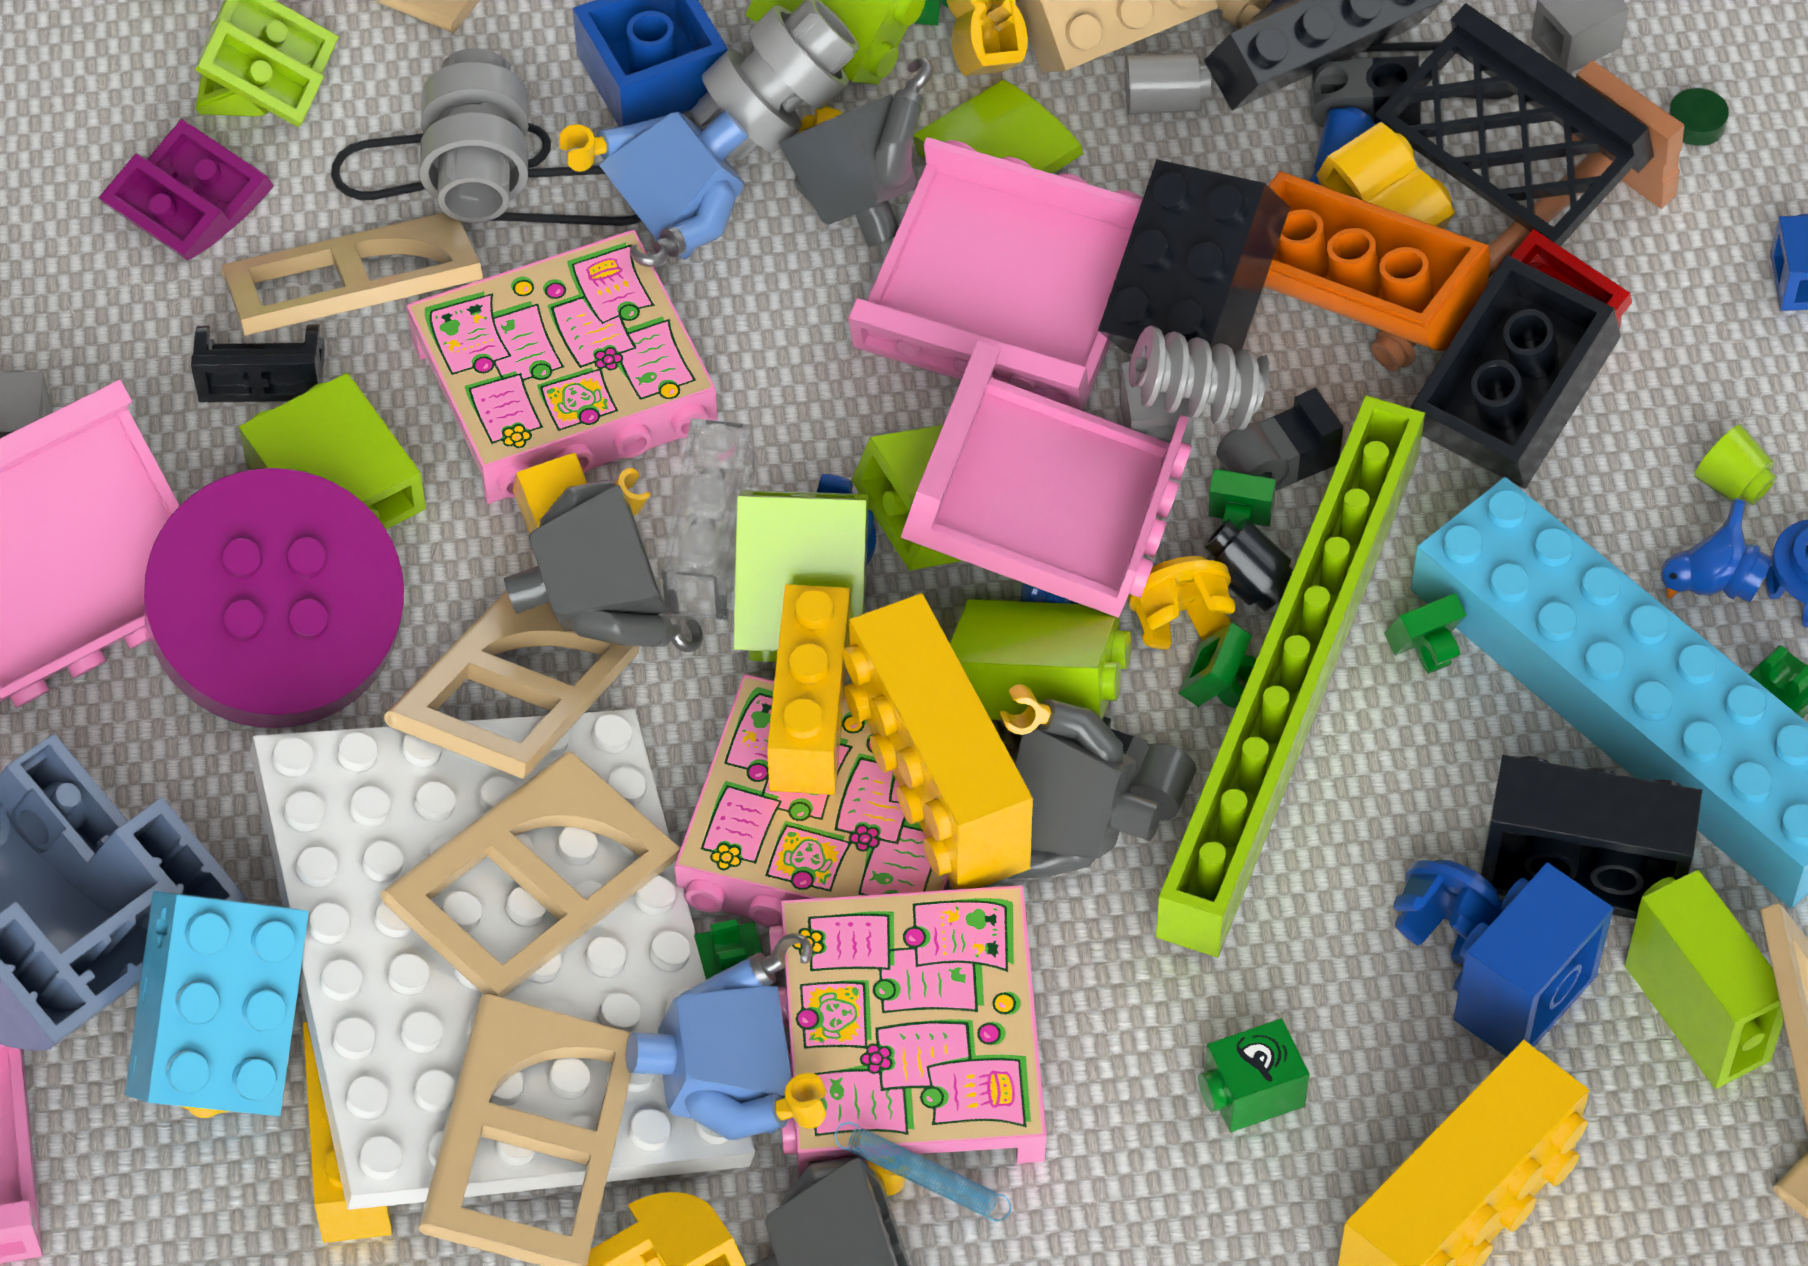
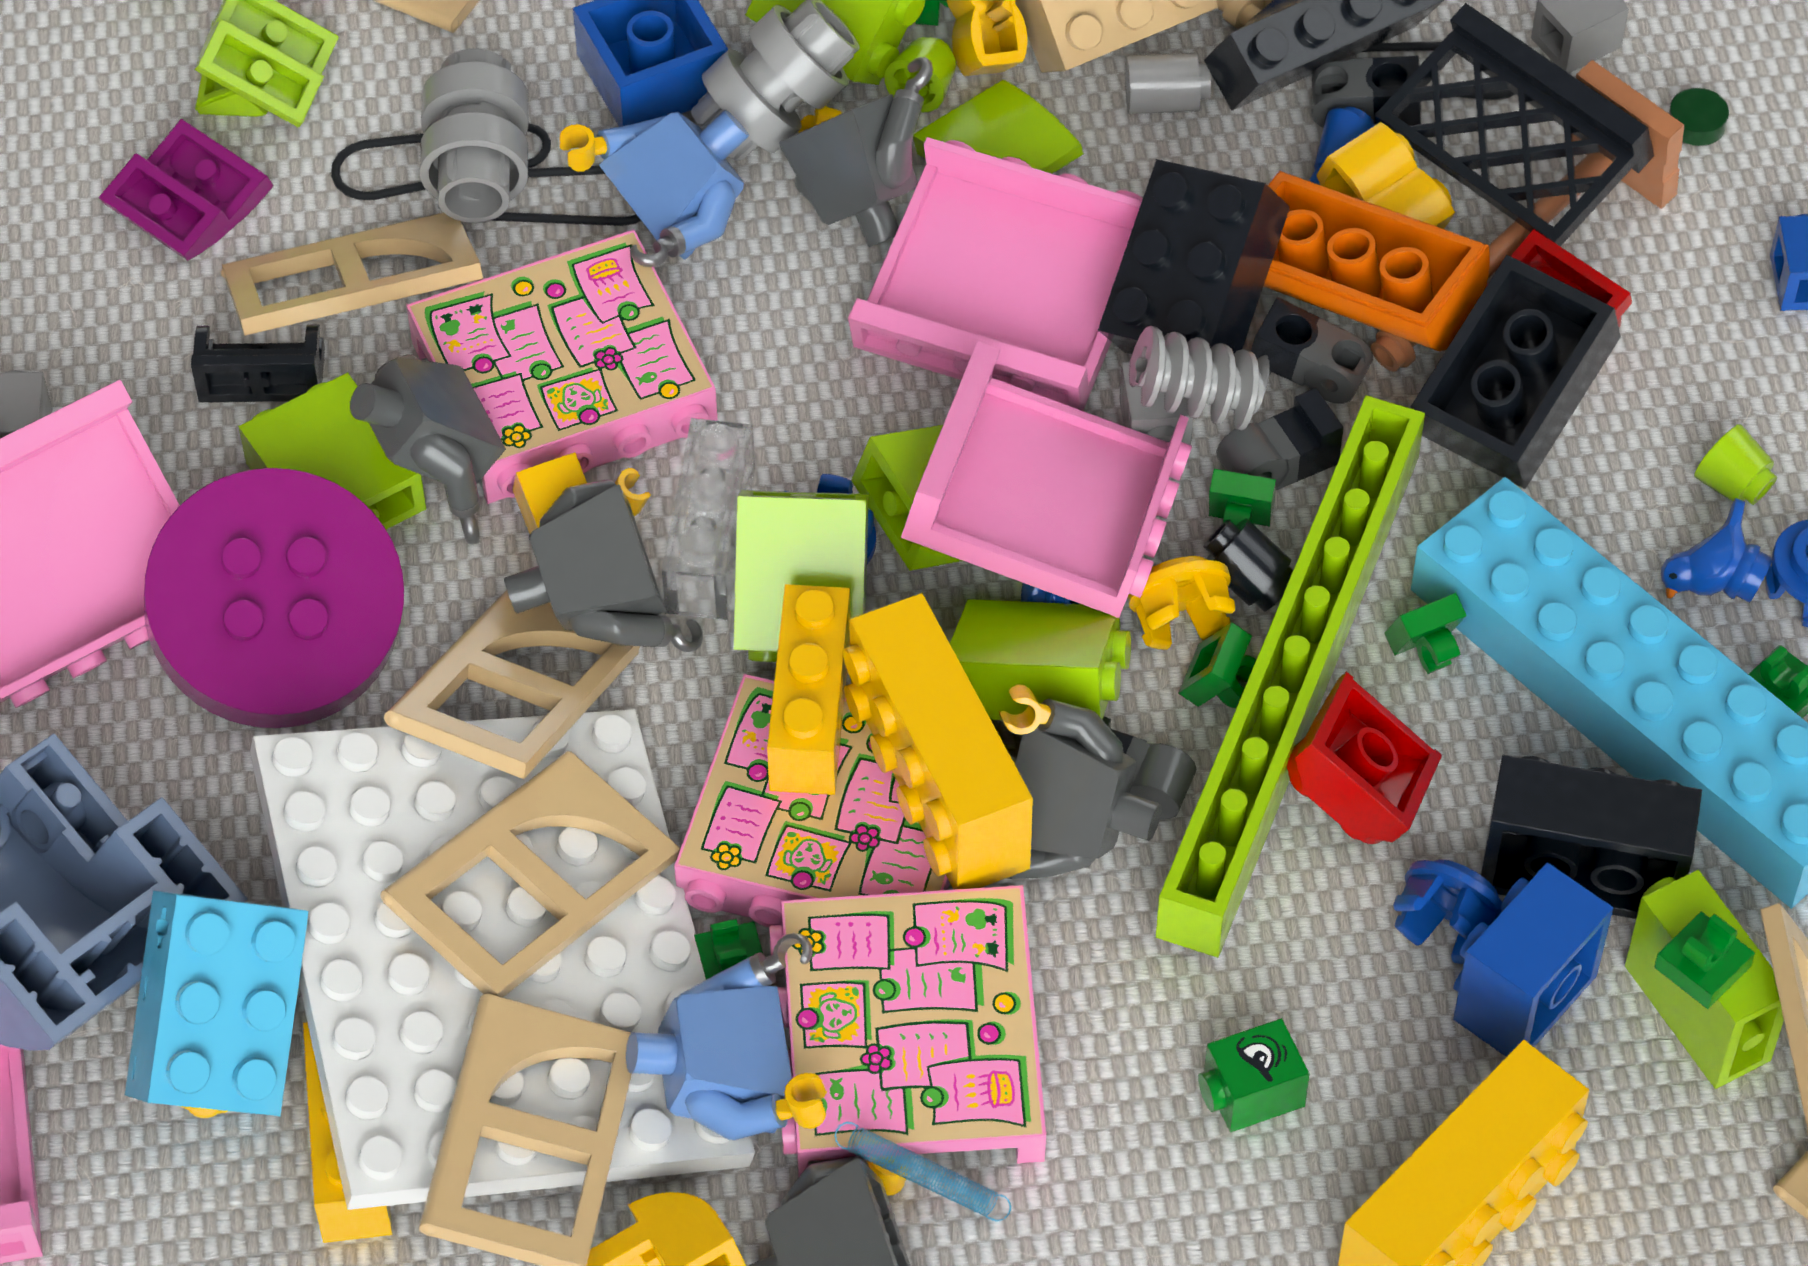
(433, 426): none -> dark grey torso
(943, 70): none -> lime hat
(1312, 352): none -> leg
(1362, 765): none -> red slope
(1705, 958): none -> green tile

